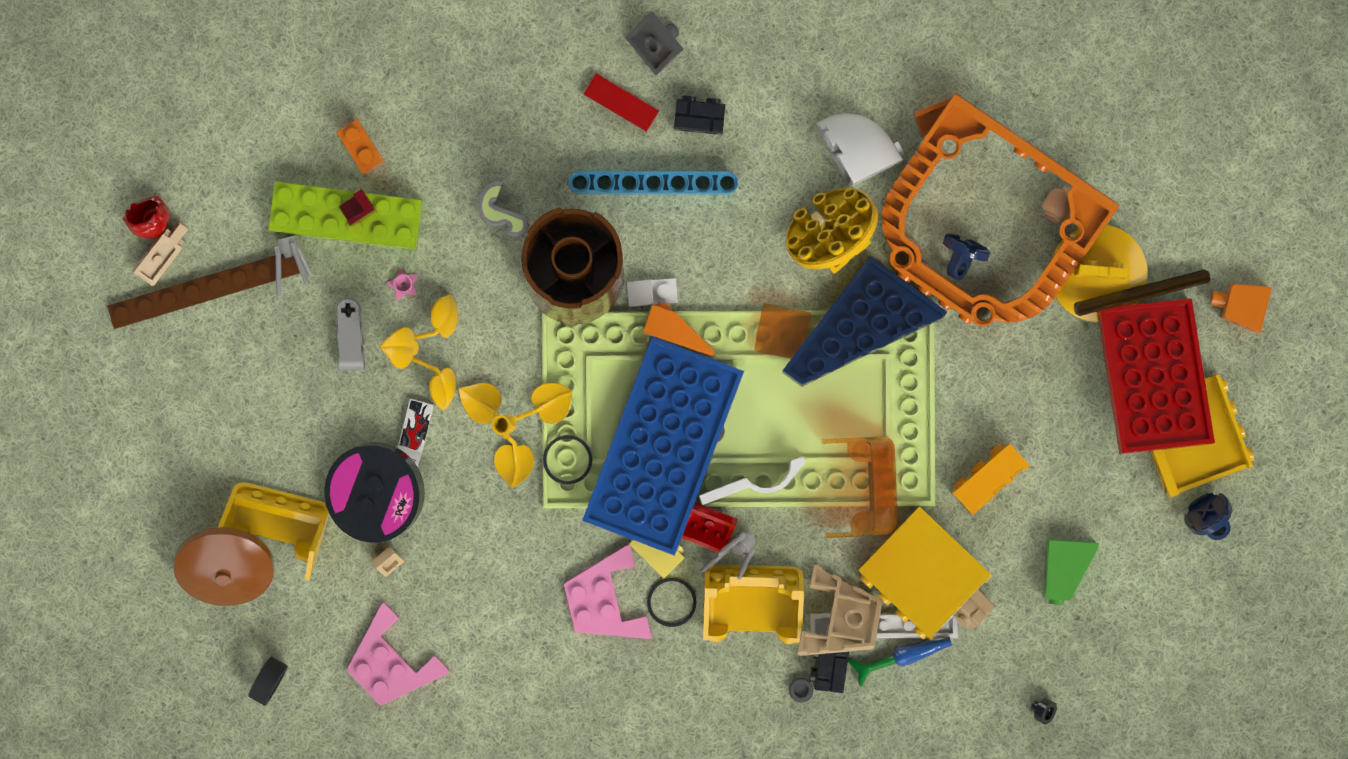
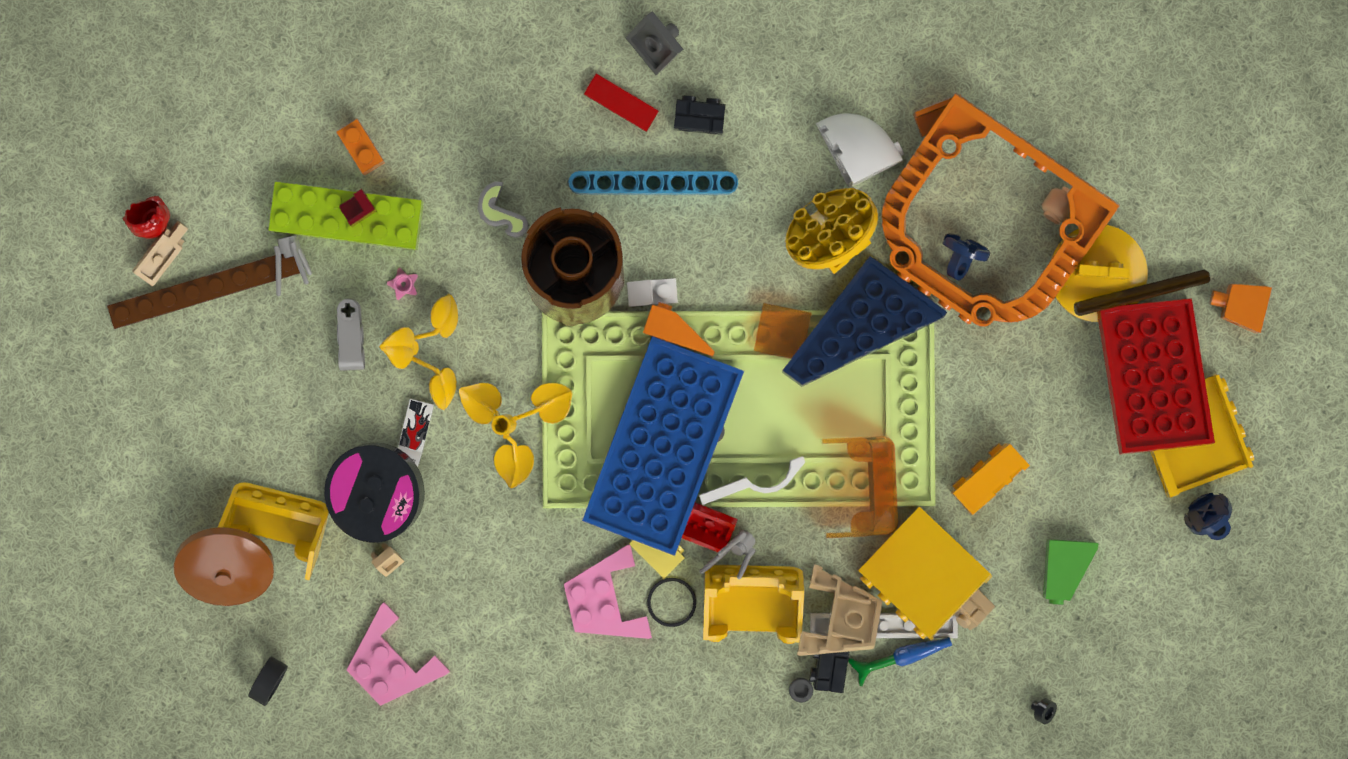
(545, 459): black piece -> none

